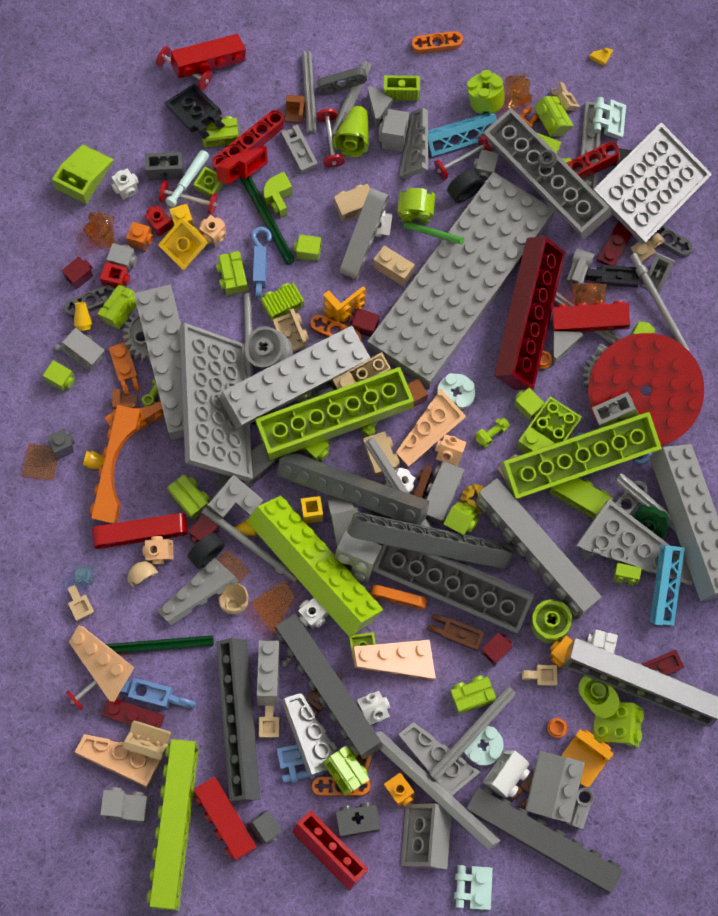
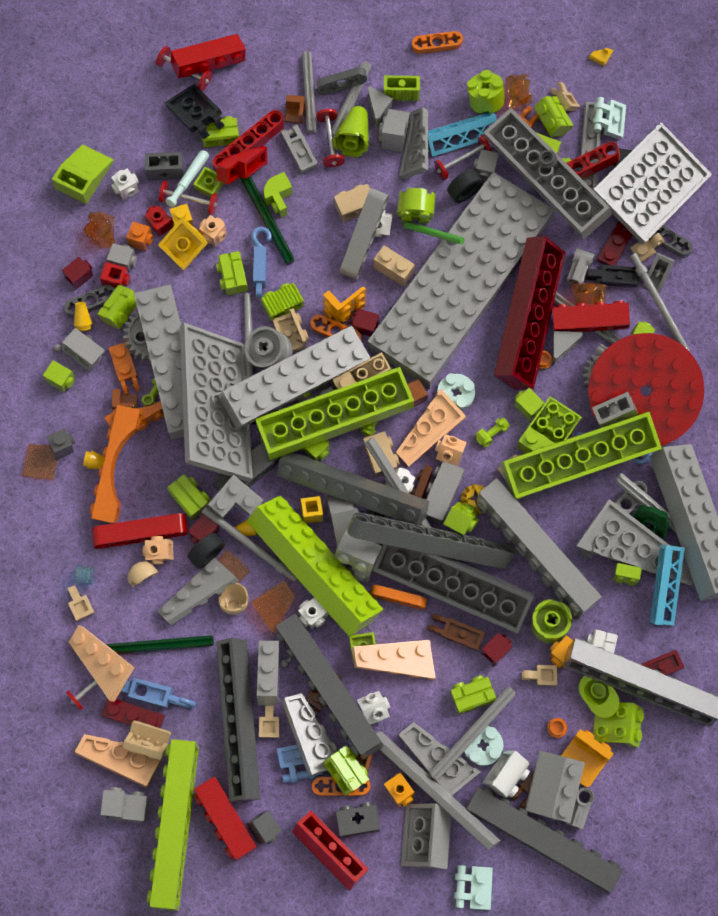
(308, 247): lime brick -> none
(581, 496): lime brick -> none

